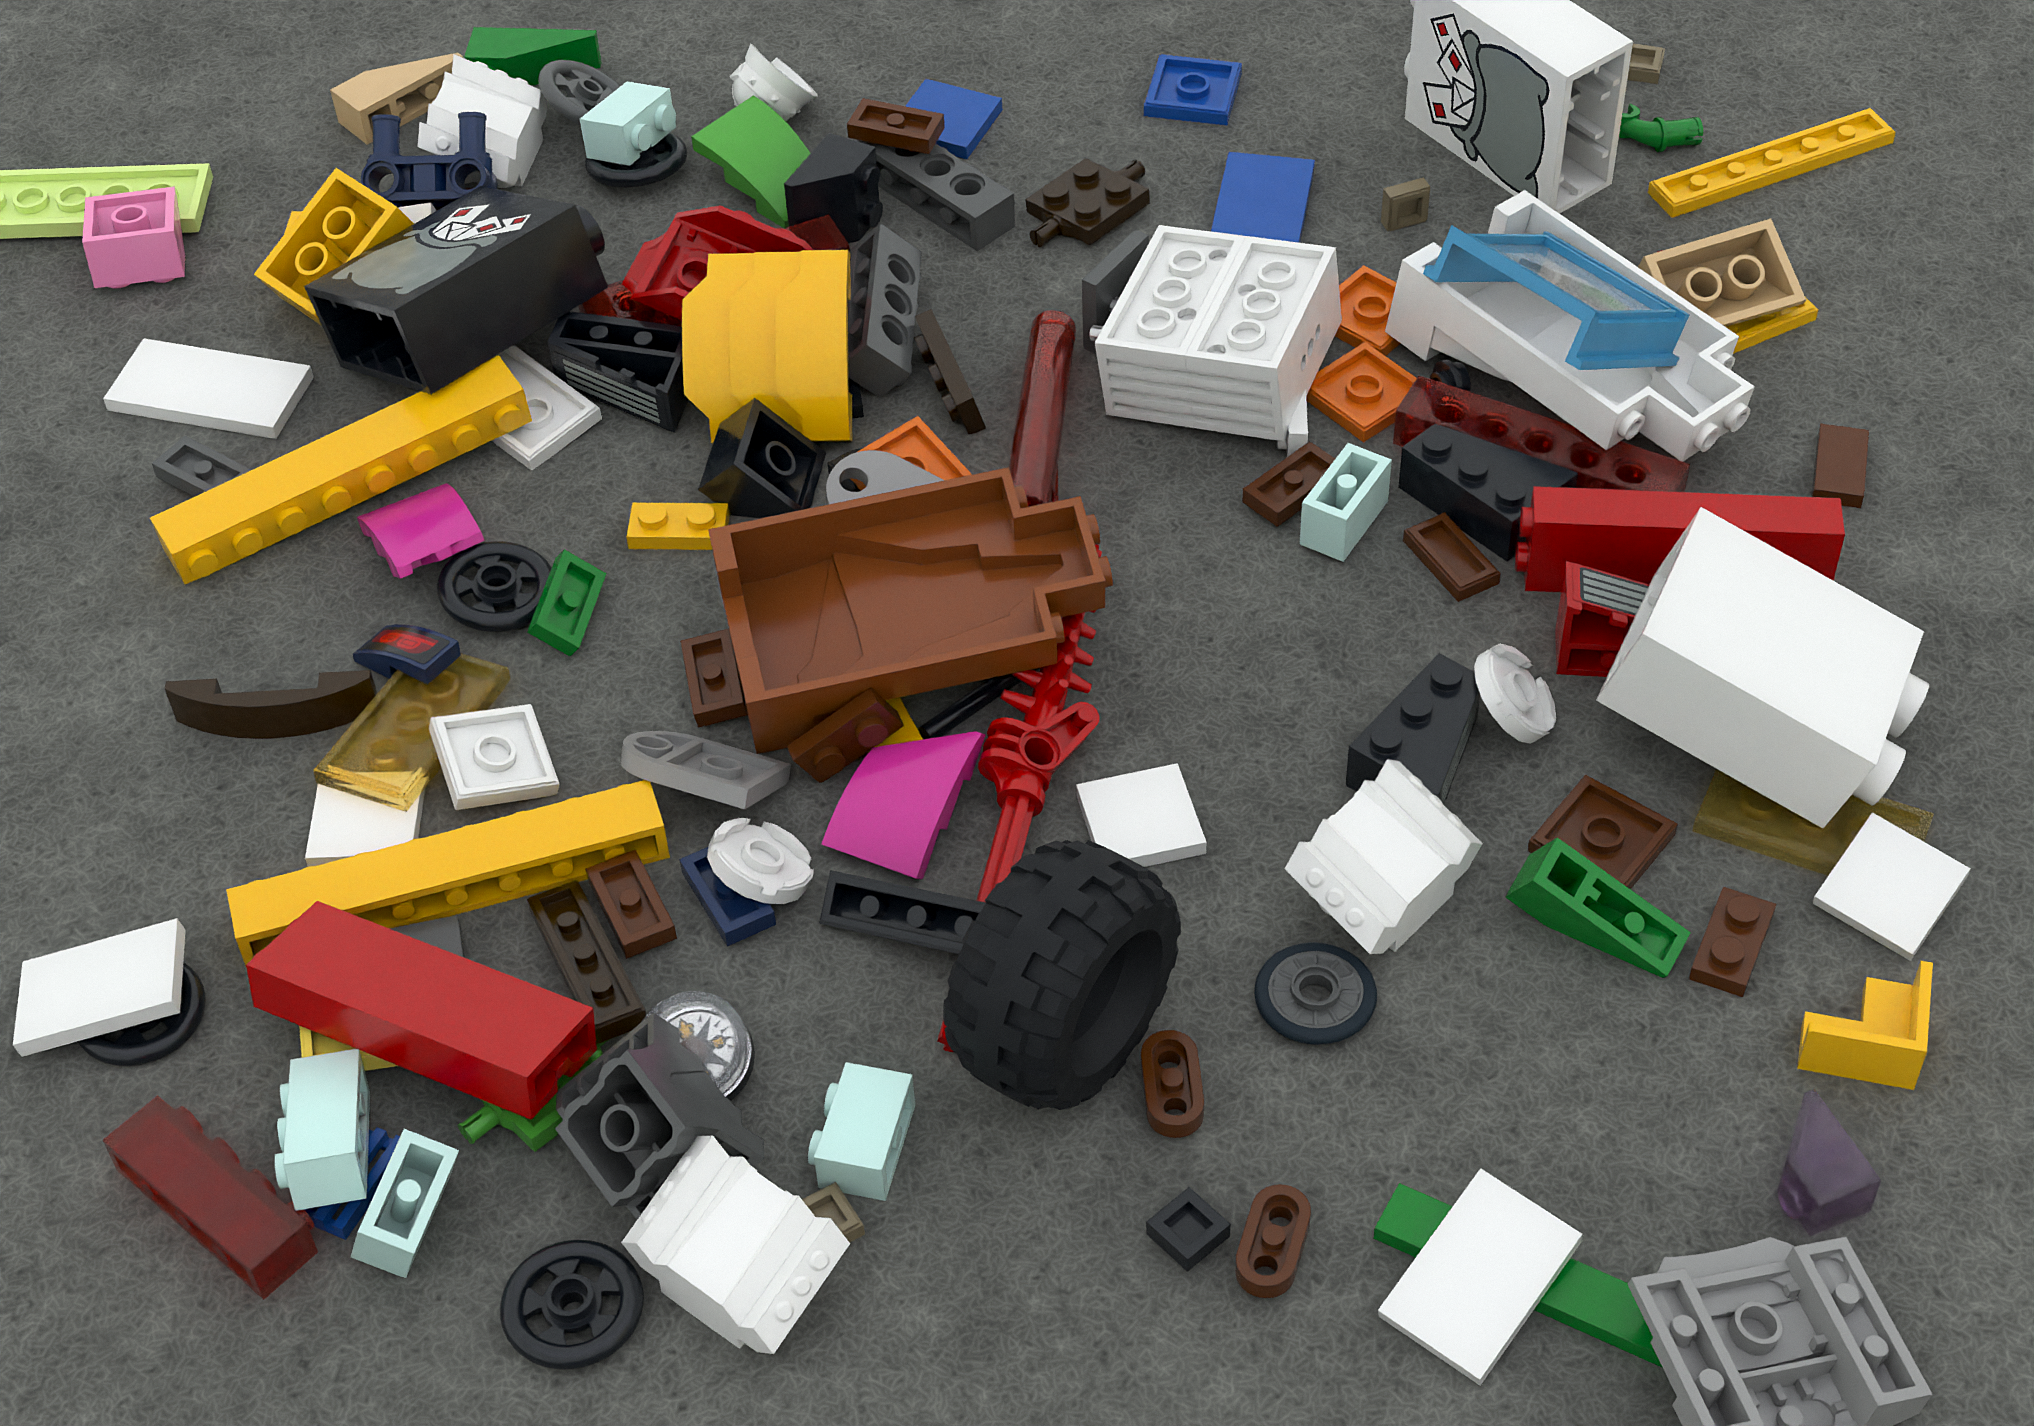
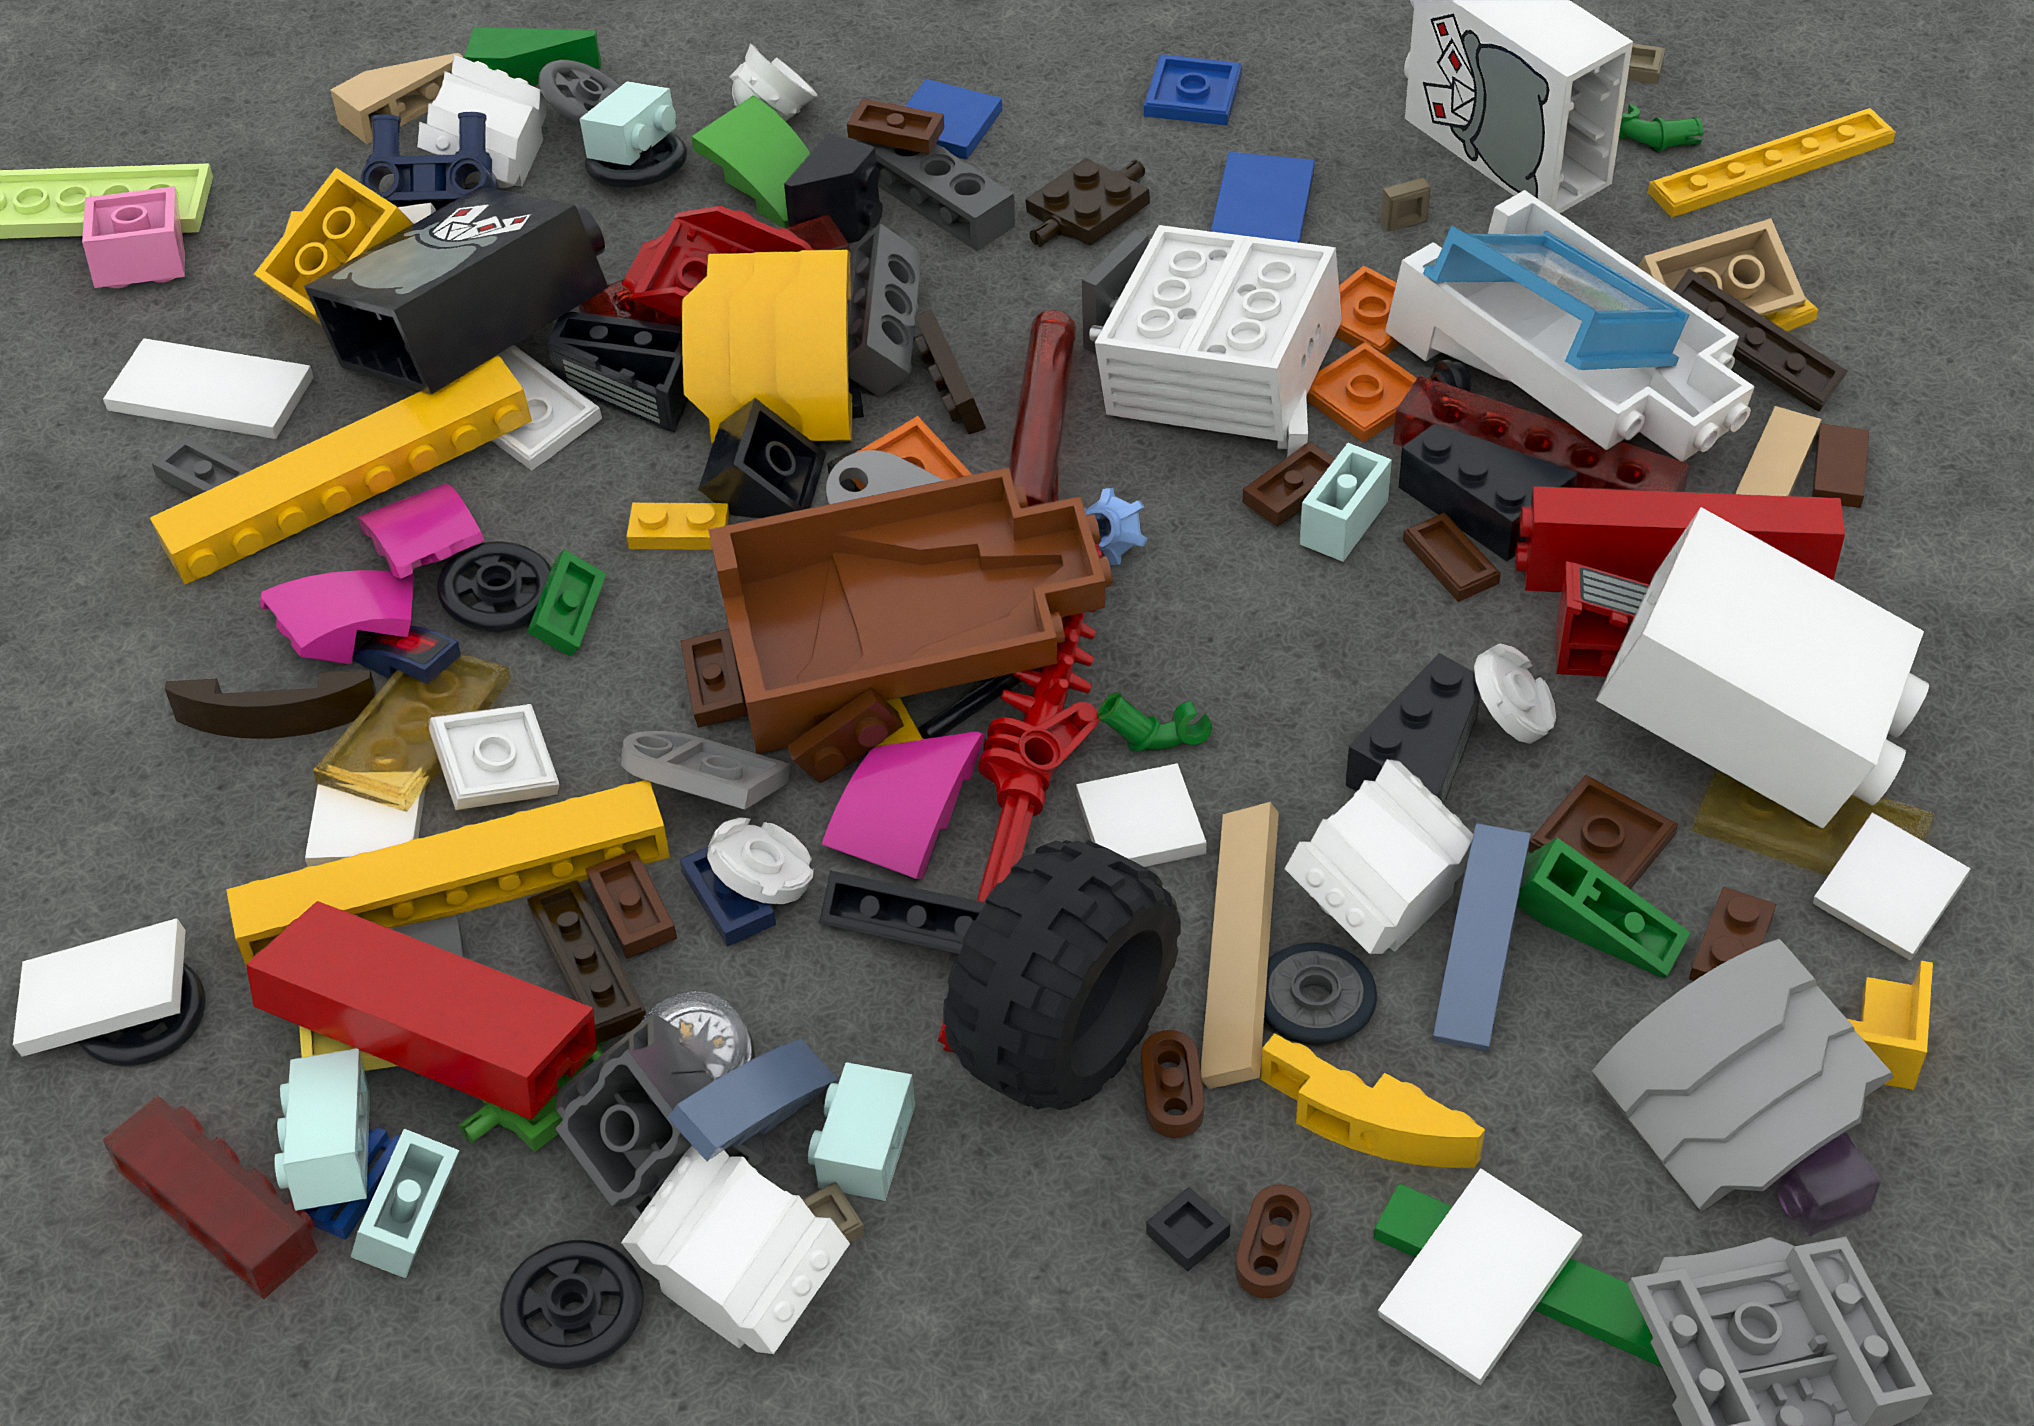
(328, 609): none -> dark pink slope
(752, 1098): none -> sand blue slope
(1117, 525): none -> light blue rock
(1148, 732): none -> green piece
(1240, 947): none -> tan tile
(1383, 1121): none -> yellow slope
(1481, 937): none -> sand blue slope
(1741, 1075): none -> light grey slope
(1765, 345): none -> dark brown tile
(1780, 454): none -> tan tile

